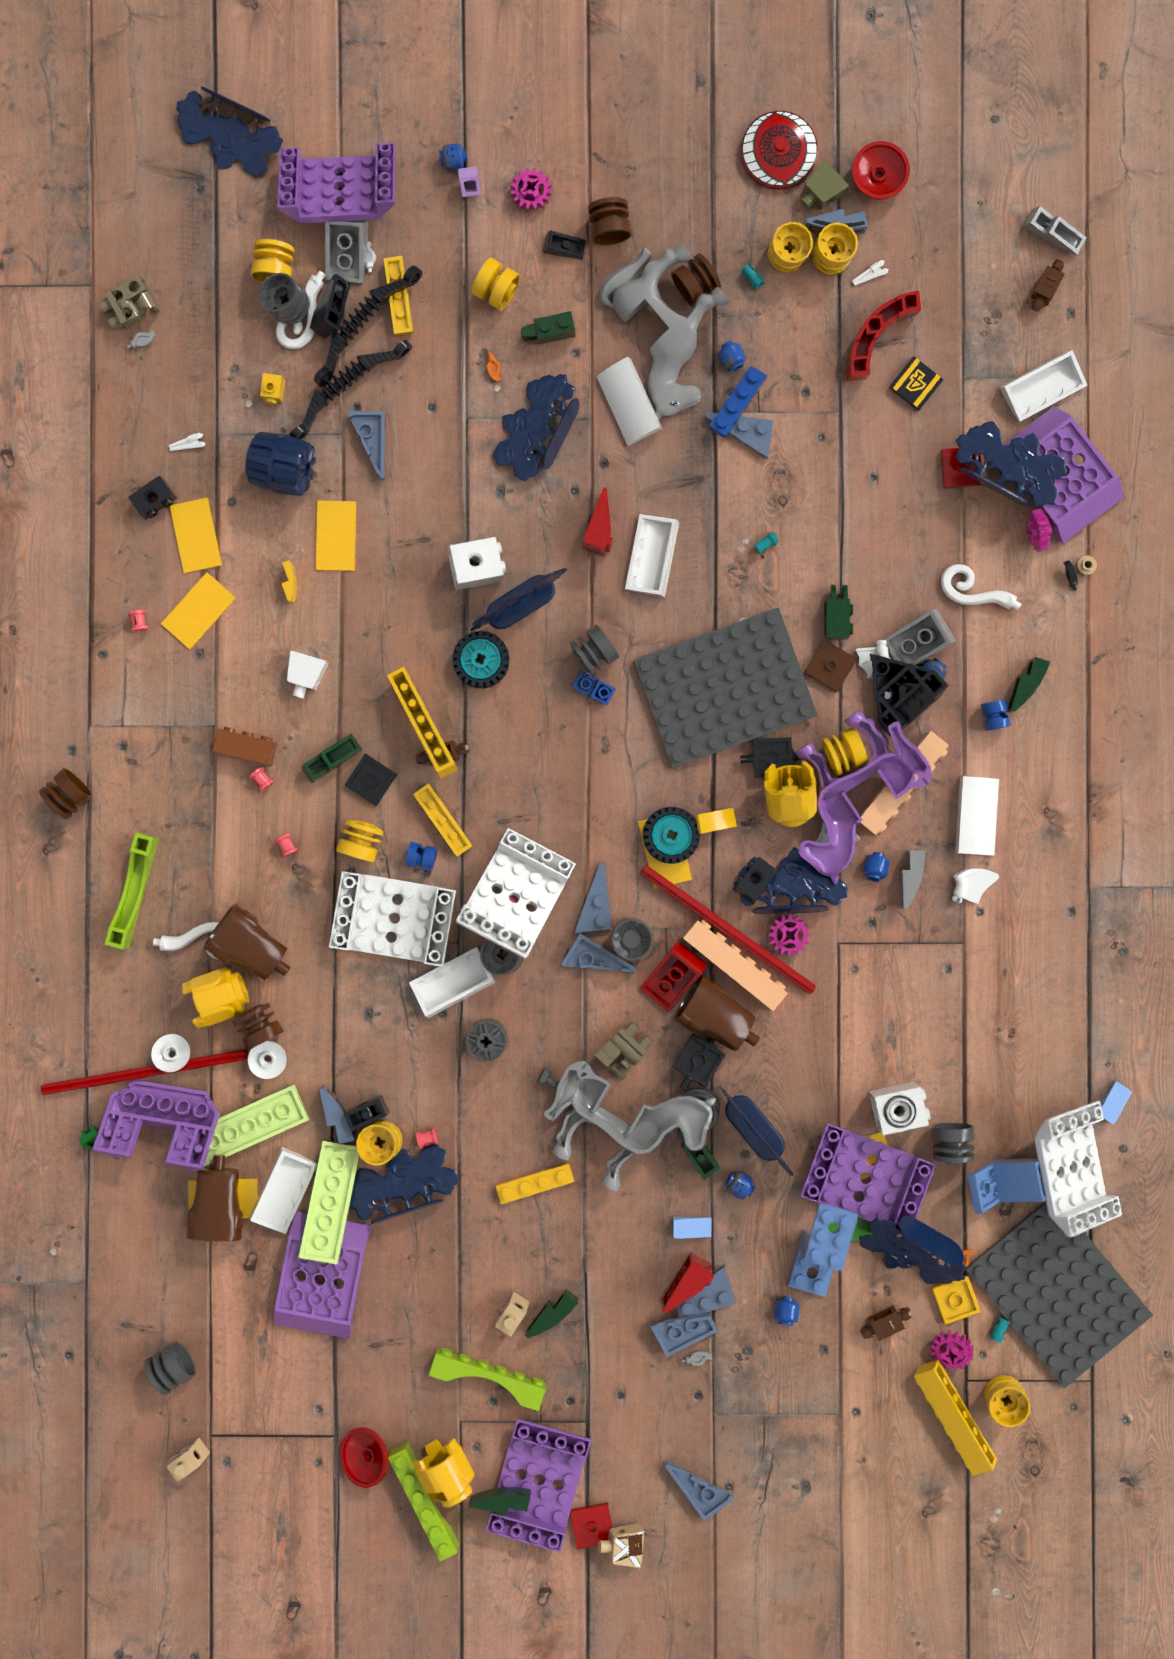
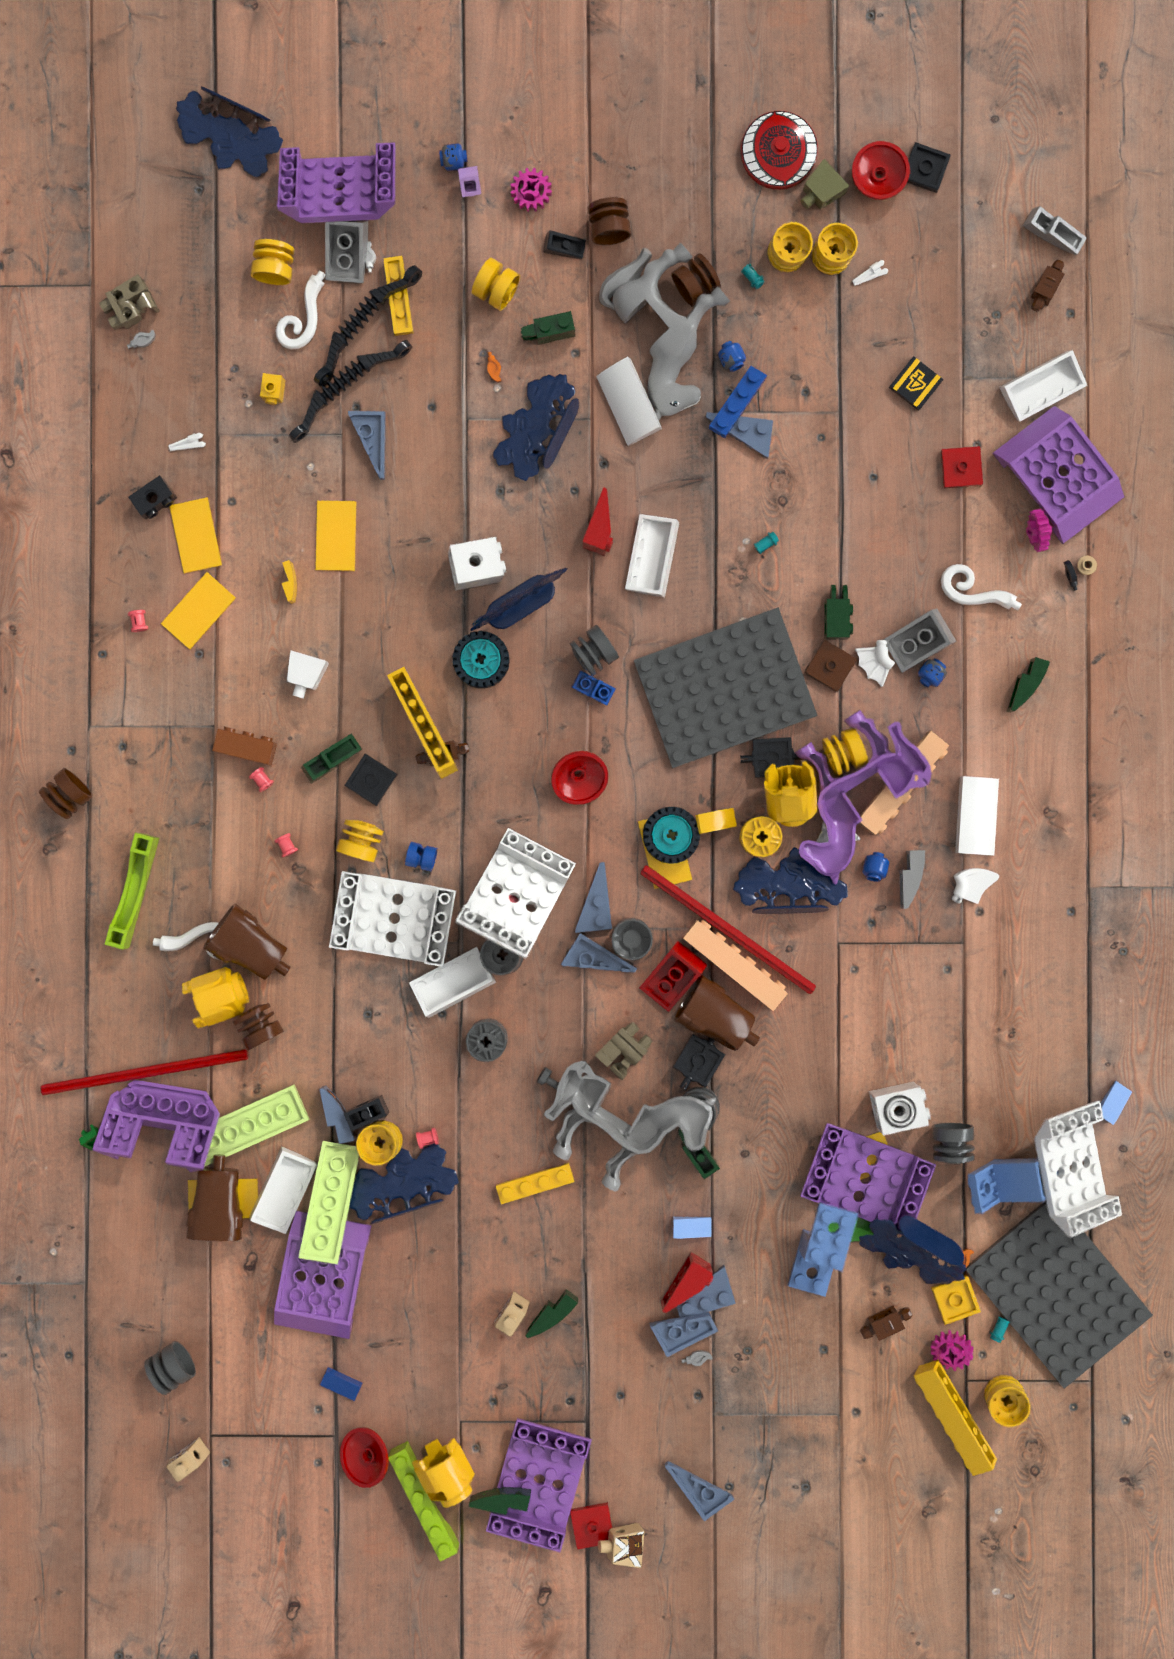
(163, 1048): white dish -> none
(263, 1068): white dish -> none
(280, 463): dark blue wheel -> none
(284, 298): dark grey wheel -> none
(330, 309): black slope -> none
(341, 1384): none -> blue slope
(443, 820): yellow plate -> none
(526, 1390): lime arch -> none
(579, 787): none -> red dish
(740, 1185): blue head -> none
(754, 846): none -> yellow wheel
(755, 1129): dark blue plant -> none
(763, 871): black brick -> none
(783, 941): dark pink gear -> none
(786, 1311): blue head -> none
(855, 221): sand blue slope -> none
(860, 353): red brick -> none
(903, 690): black wedge -> none
(927, 167): none -> black tile
(995, 715): blue wheel -> none
(1015, 462): dark blue plant -> none

